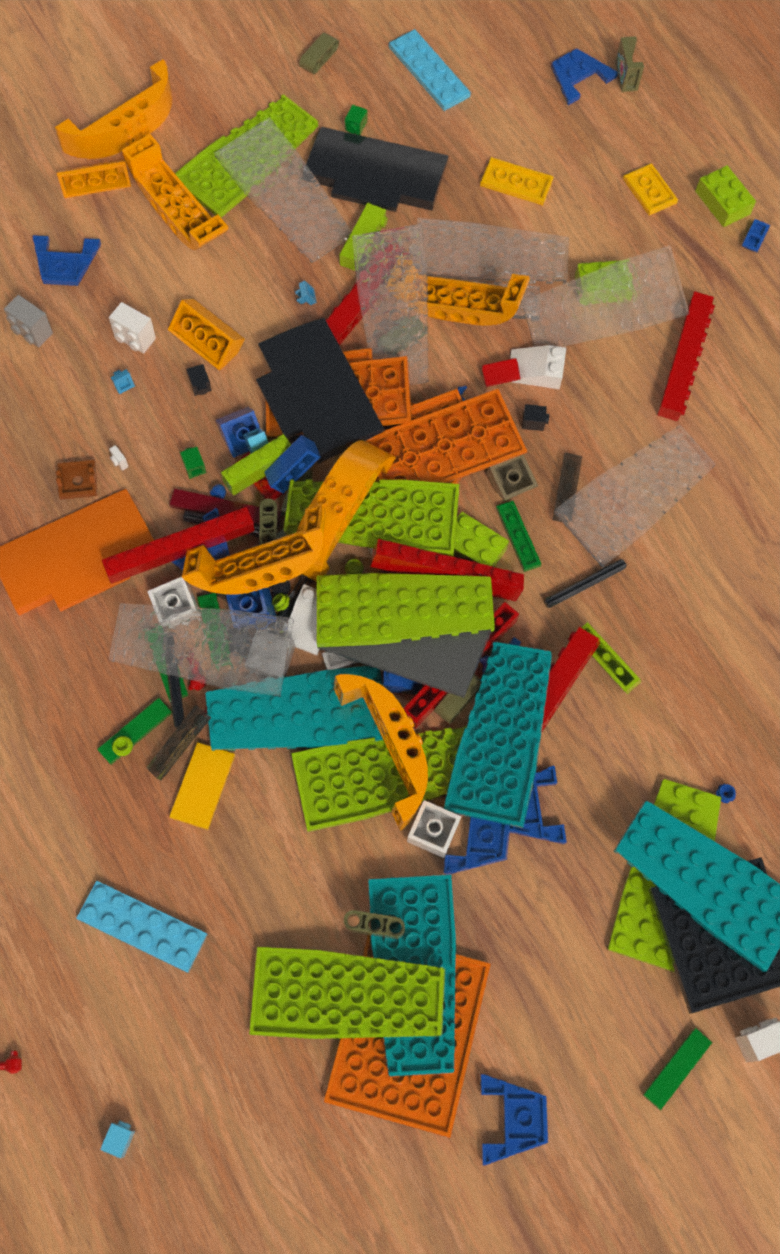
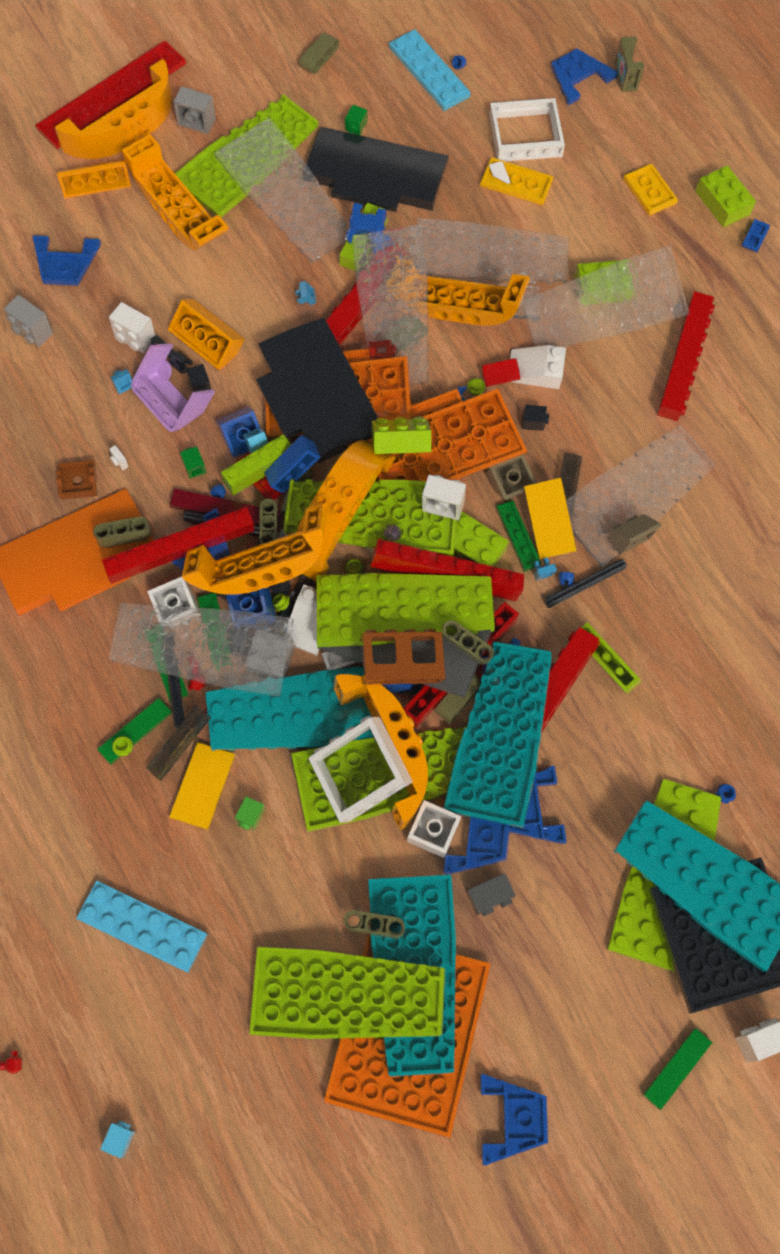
(111, 92): none -> red plate
(113, 531): none -> olive beam
(160, 395): none -> lavender windscreen
(177, 358): none -> black piece
(194, 110): none -> light grey brick
(249, 814): none -> bright green brick
(365, 223): none -> blue animal
(391, 349): none -> clear red window
(391, 755): none -> white window
(392, 533): none -> plate
(401, 435): none -> lime brick
(404, 669): none -> dark orange window
(443, 497): none -> white brick
(459, 60): none -> blue hinge
(476, 387): none -> lime plate
(477, 643): none -> olive beam
(491, 894): none -> dark grey brick
(498, 171): none -> white sticker
(527, 150): none -> white window
(544, 571): none -> dark azure tile
(550, 518): none -> yellow tile
(566, 577): none -> blue hinge
(633, 532): none -> dark tan slope

